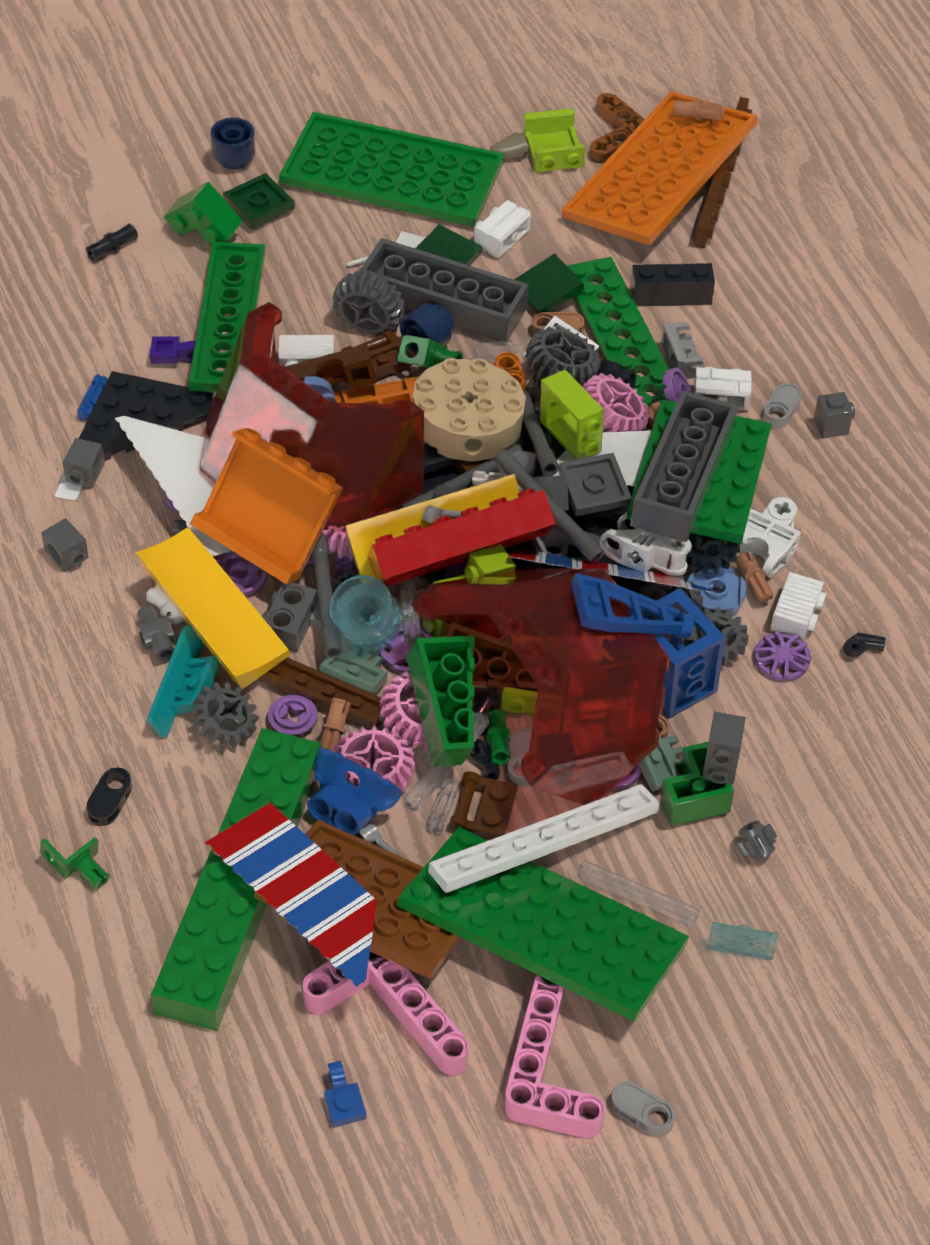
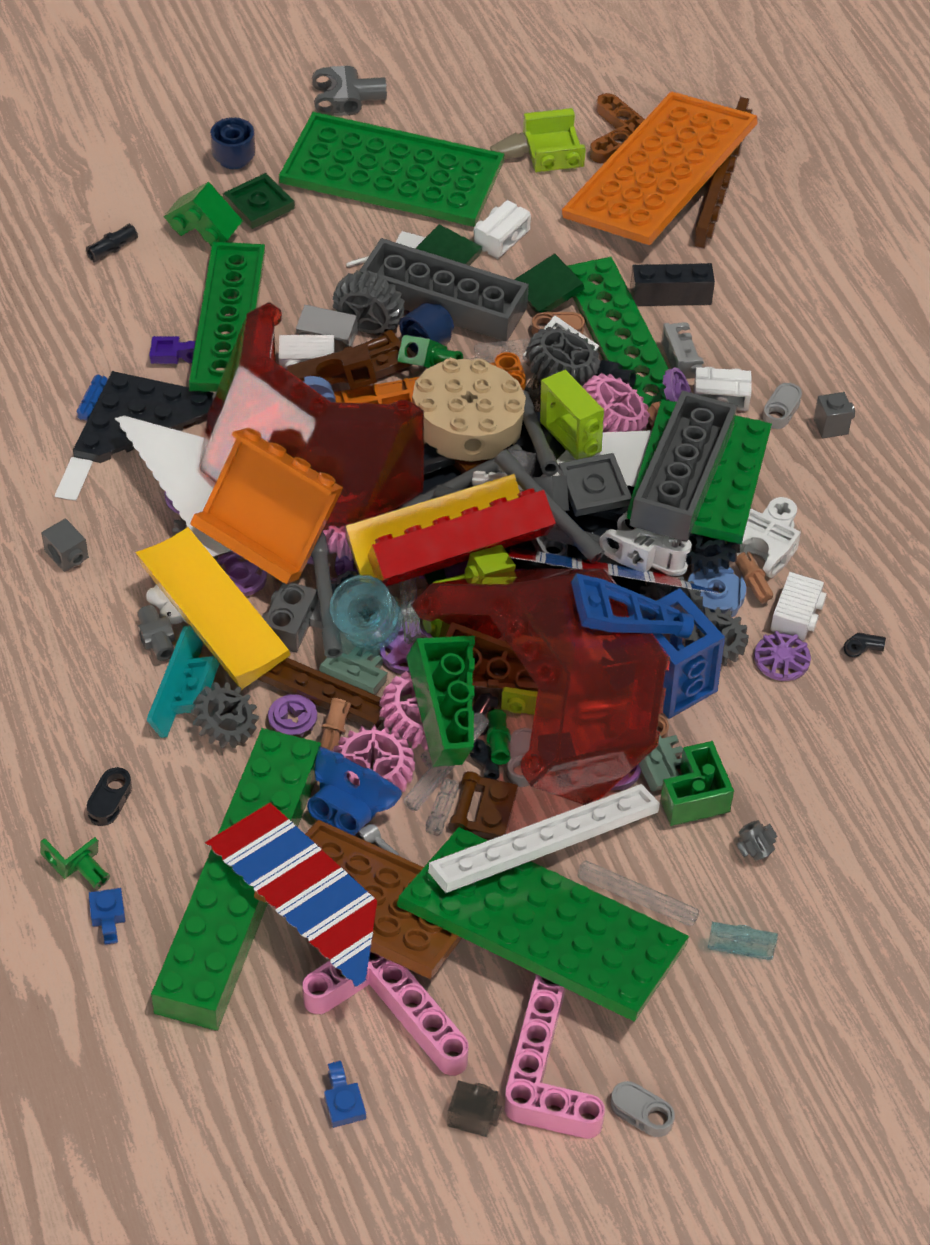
(83, 462): dark grey brick -> none
(107, 910): none -> blue plate
(328, 322): none -> light grey hinge
(346, 90): none -> dark grey connector
(432, 513): light grey hand -> none
(474, 1108): none -> clear smoke brick
(699, 109): nougat axle -> none
(723, 748): dark grey brick -> none

